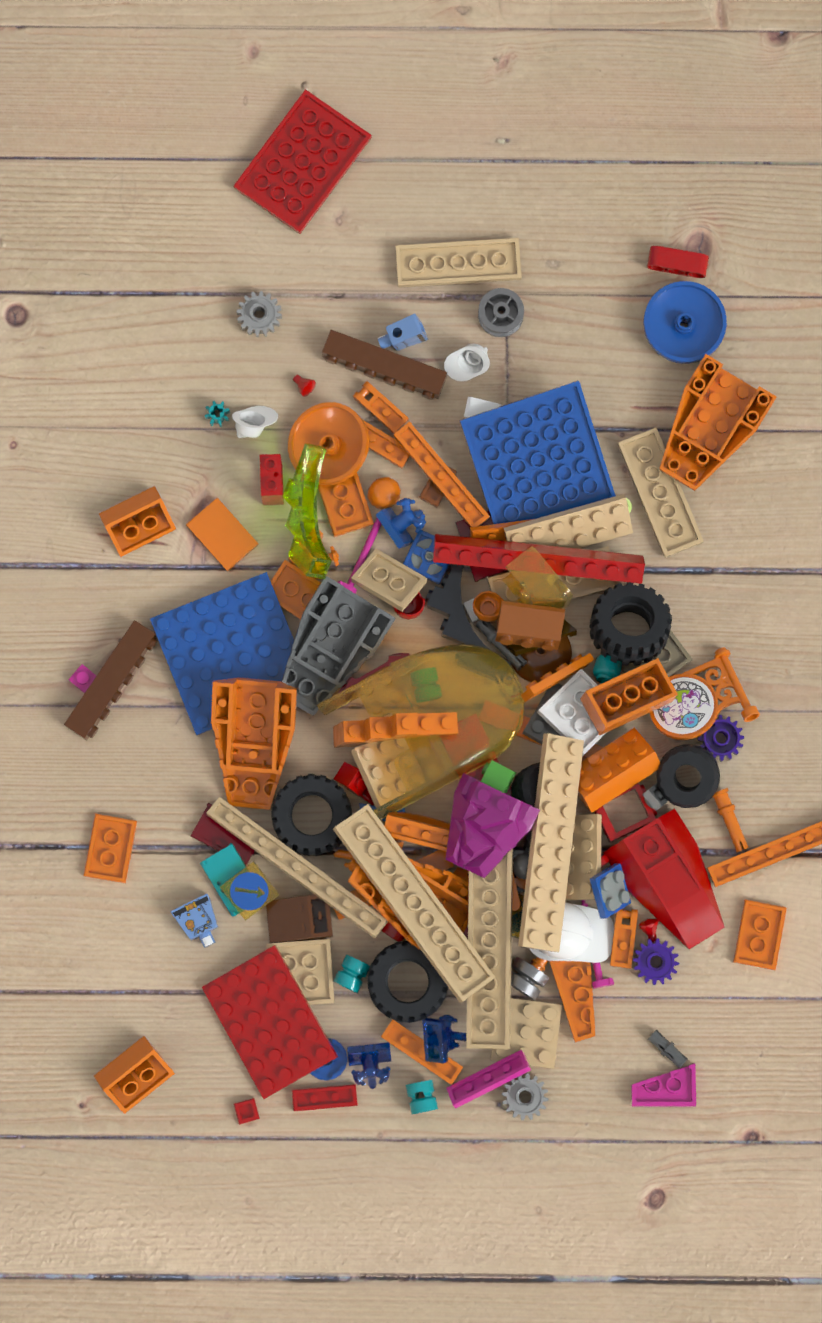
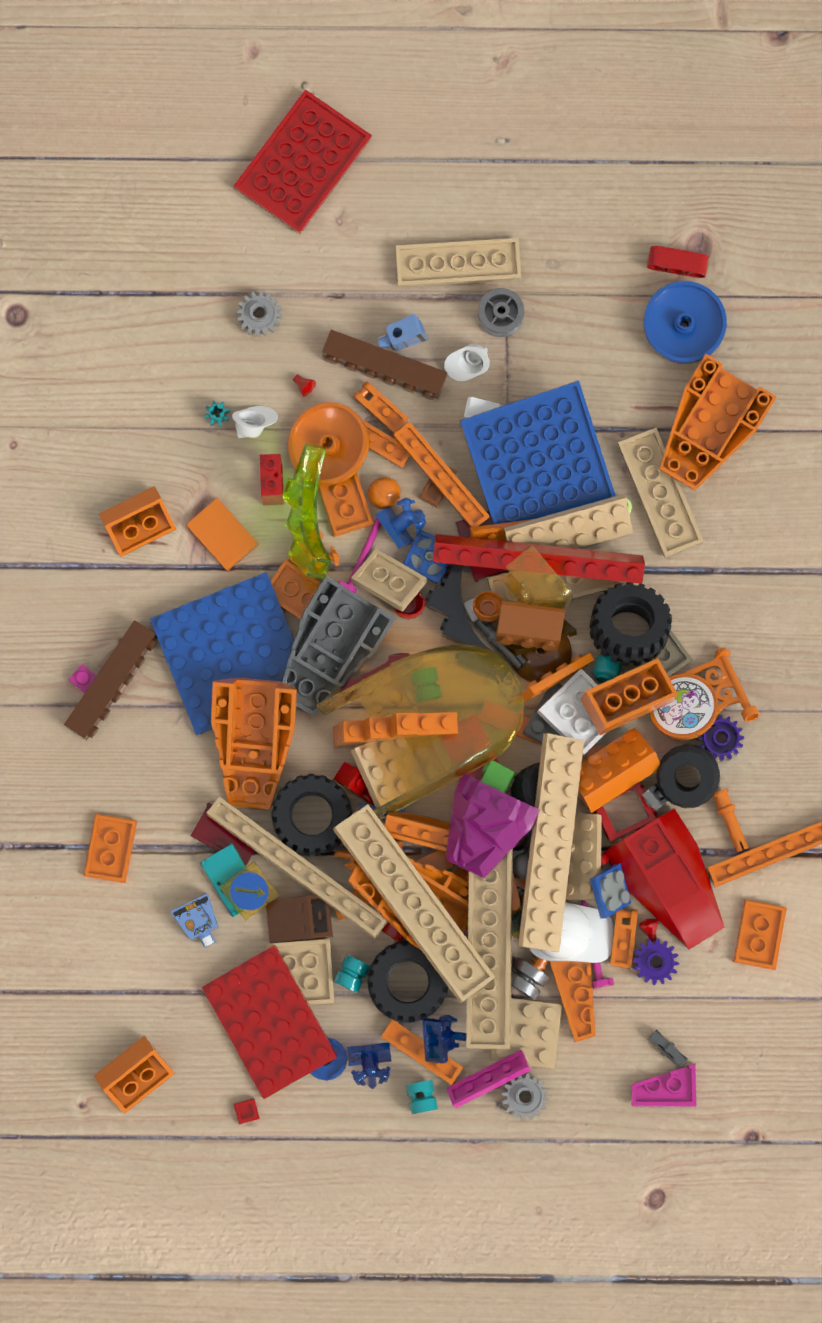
(324, 1097): red tile -> none

